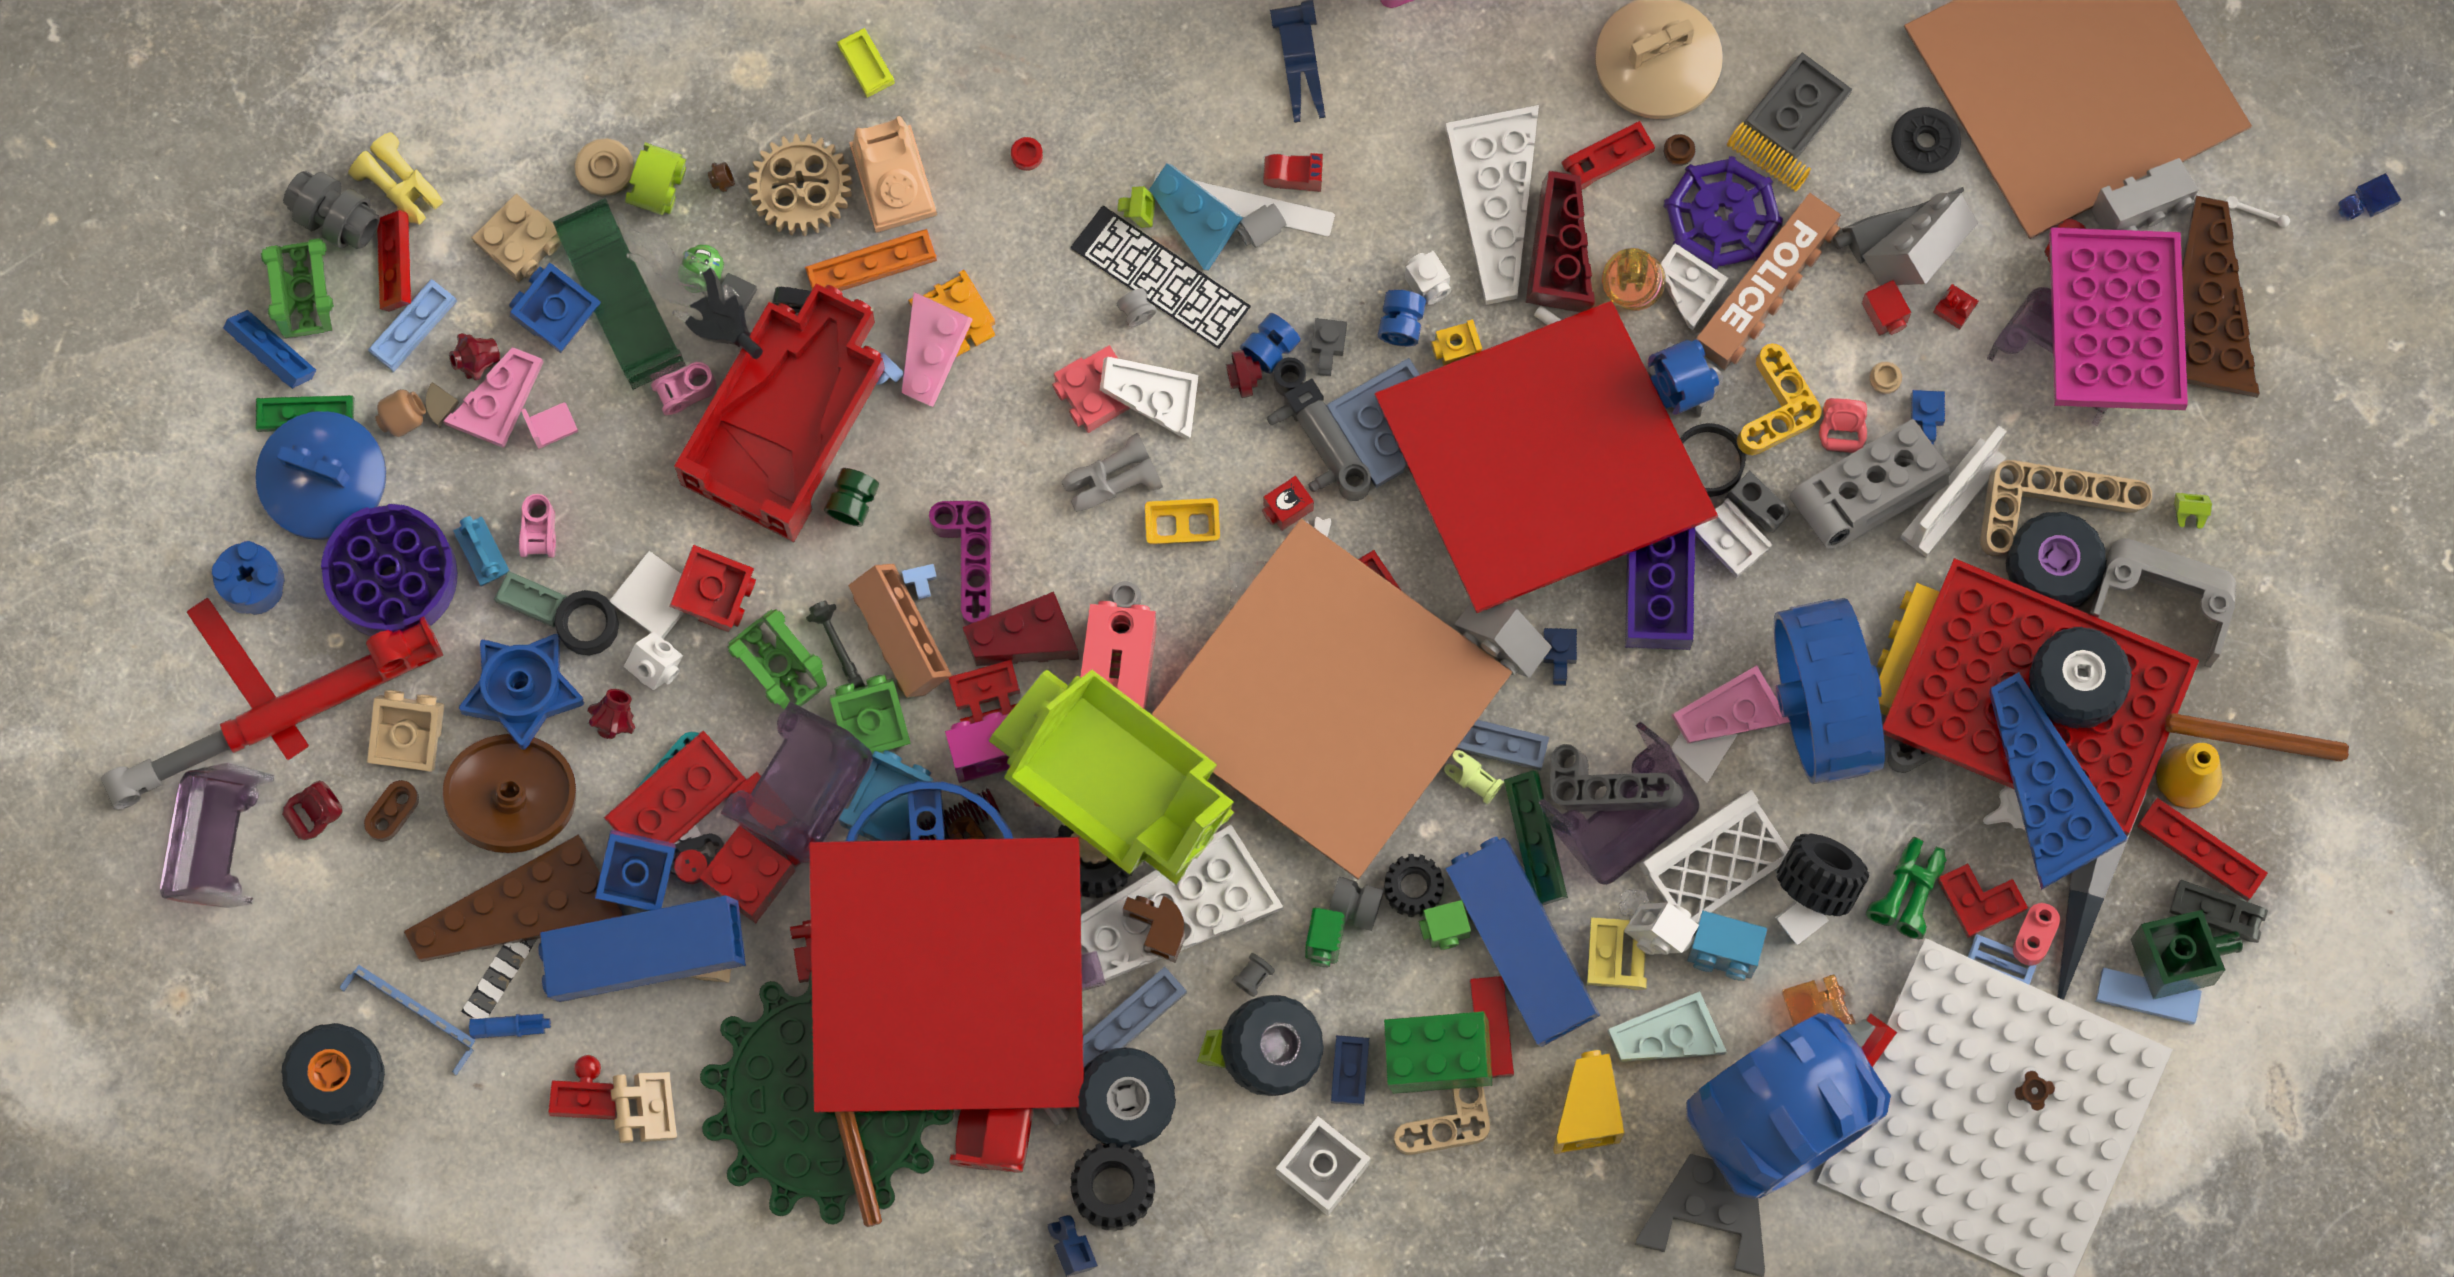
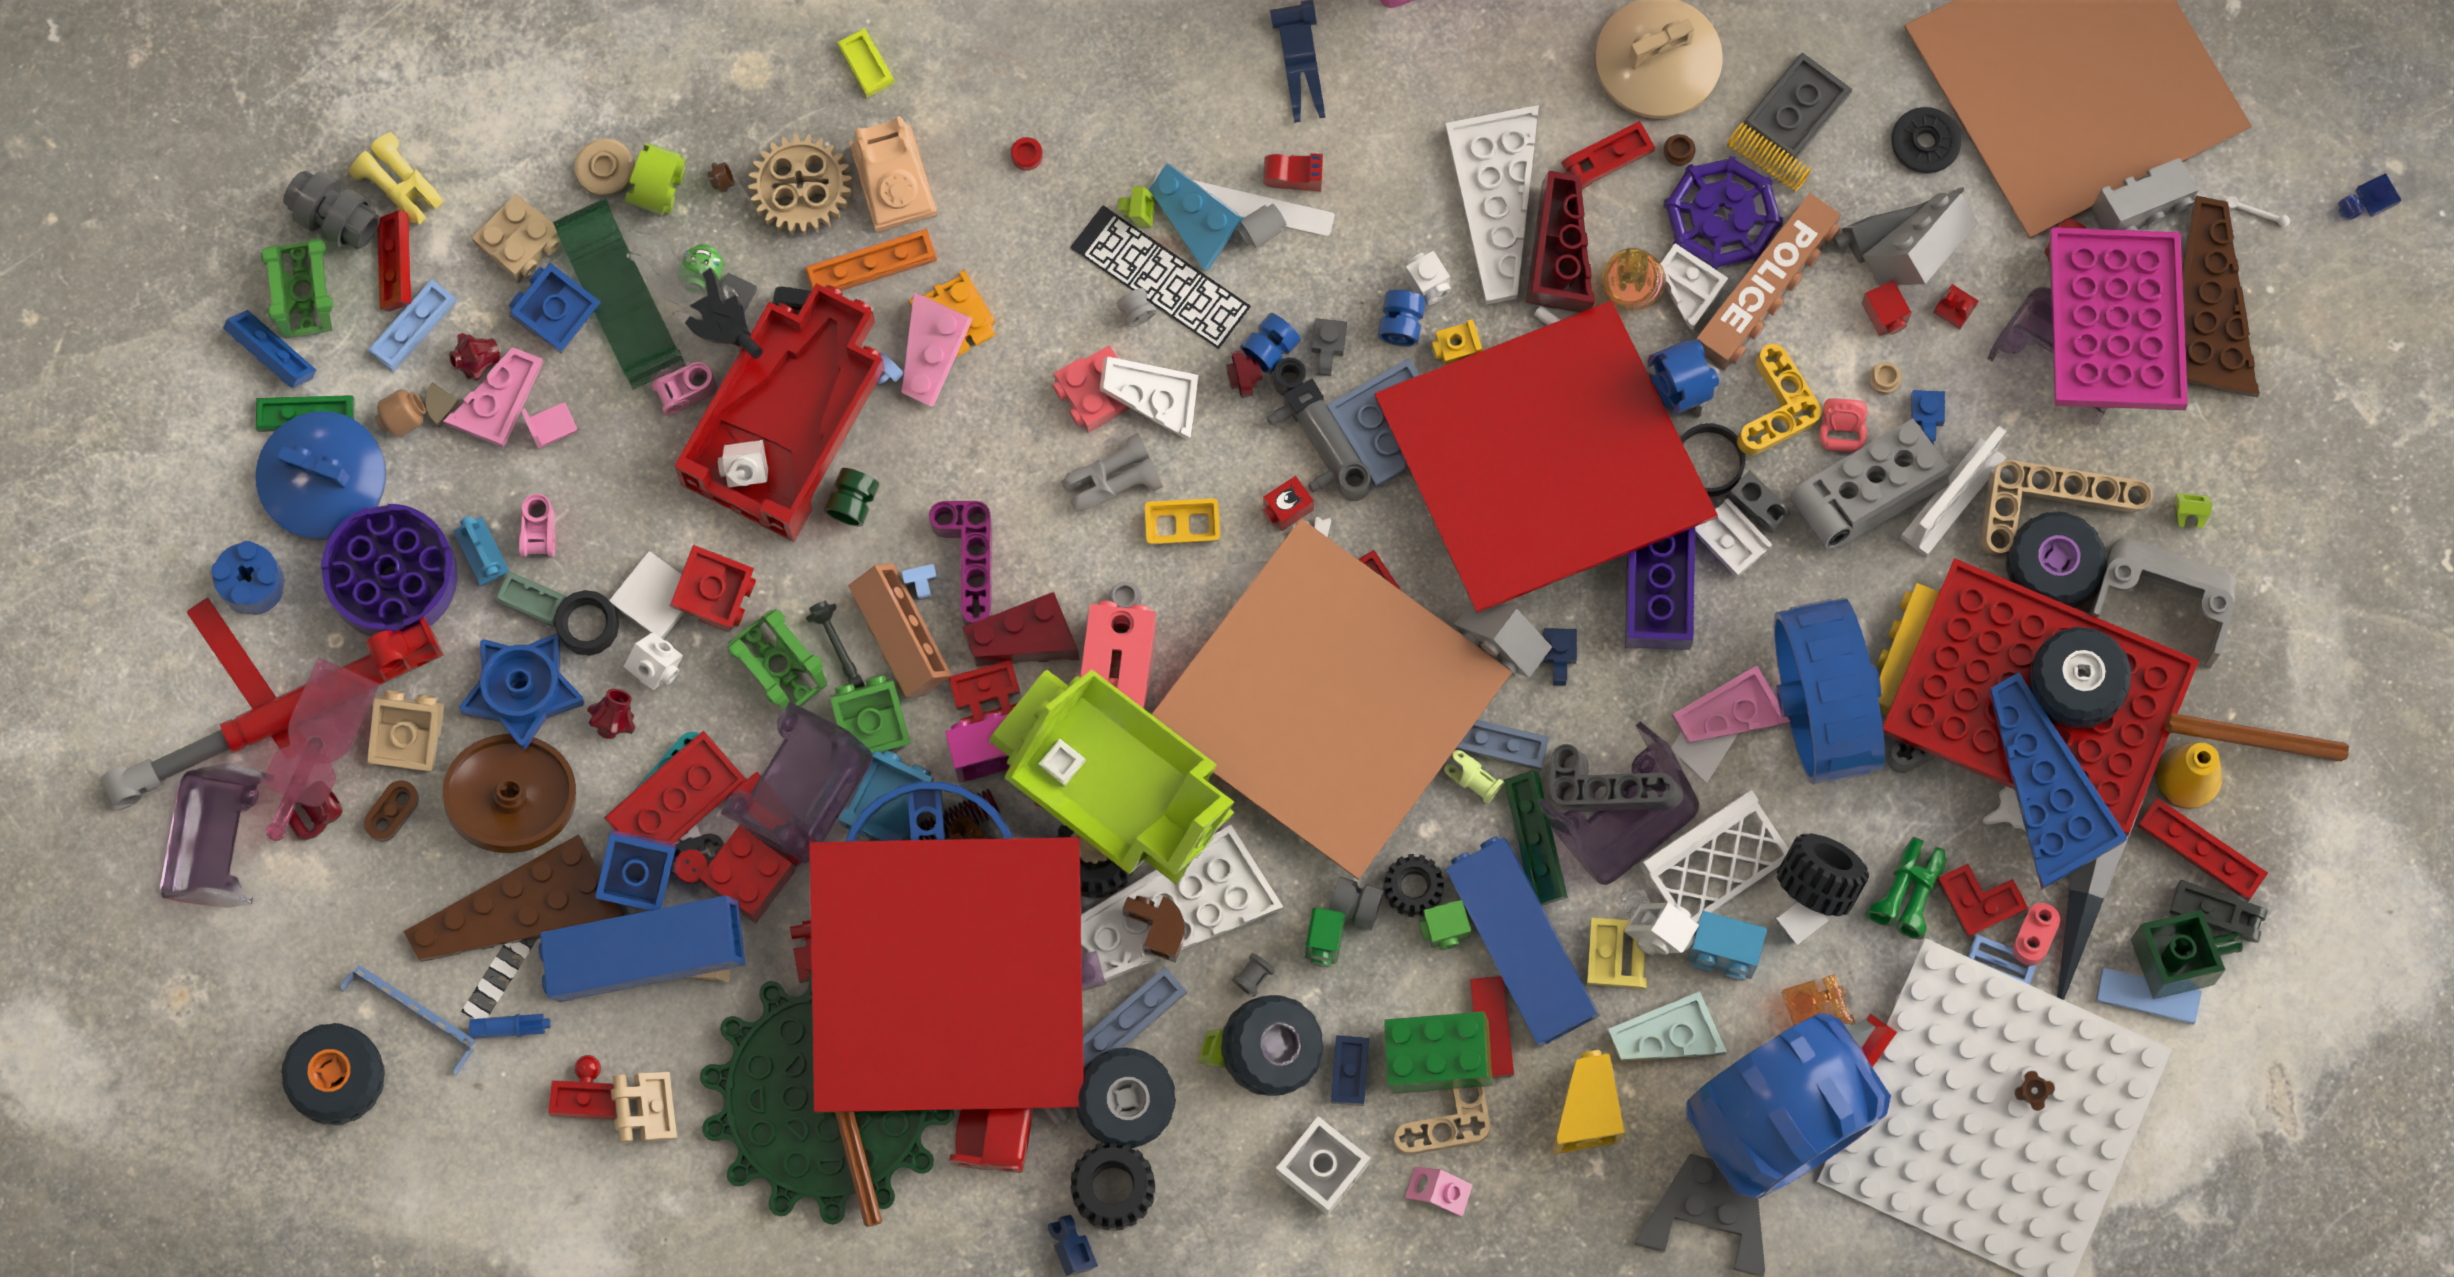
(330, 714): none -> clear pink plate
(744, 464): none -> white brick
(1062, 762): none -> white tile
(1441, 1190): none -> bright pink bracket

